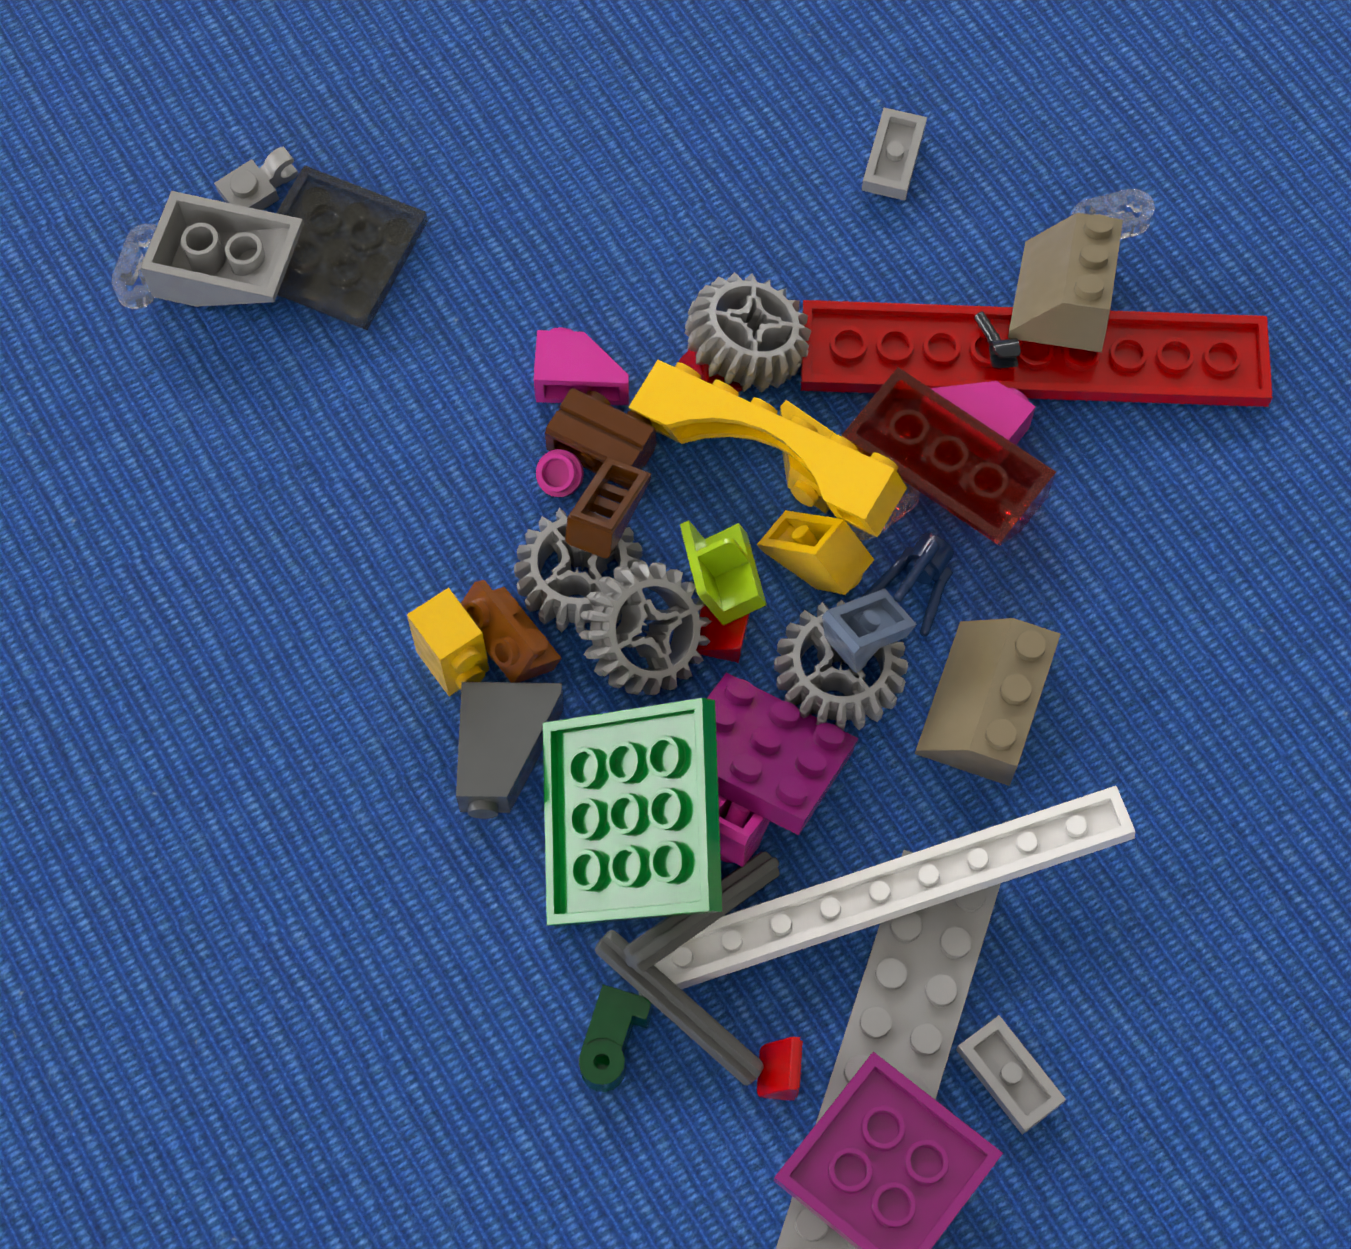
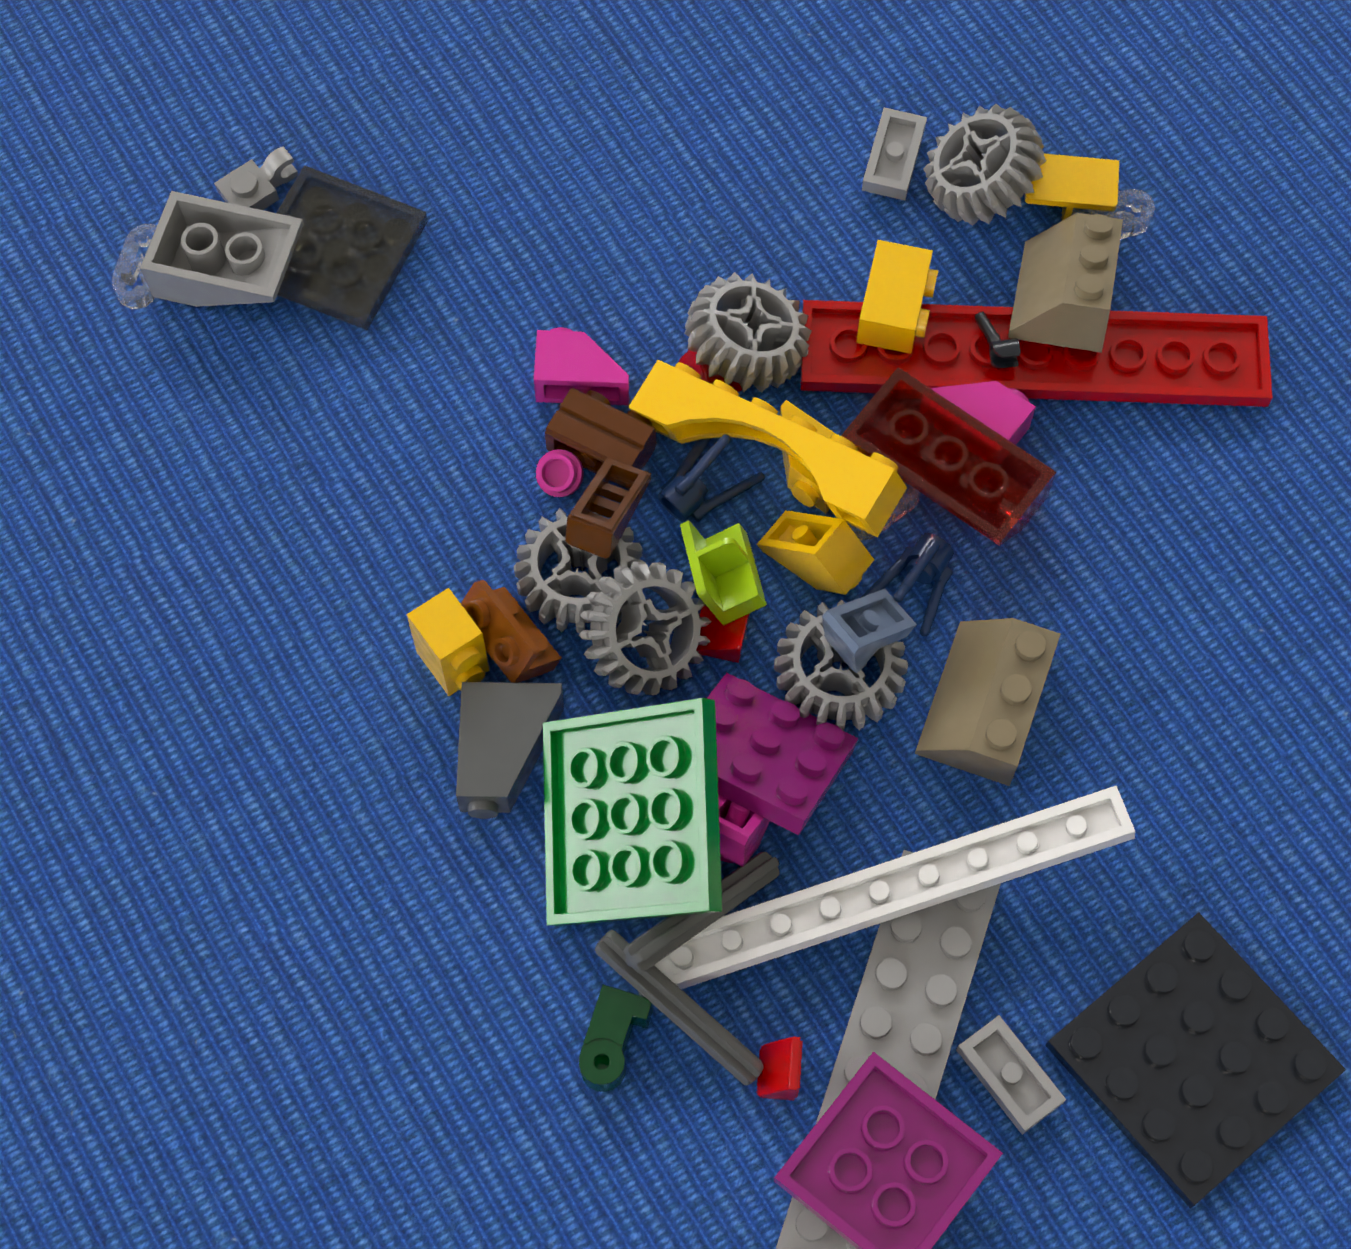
(685, 492): none -> dark blue plant
(895, 295): none -> yellow brick
(984, 164): none -> light grey gear
(1076, 184): none -> yellow panel
(1195, 1059): none -> black plate

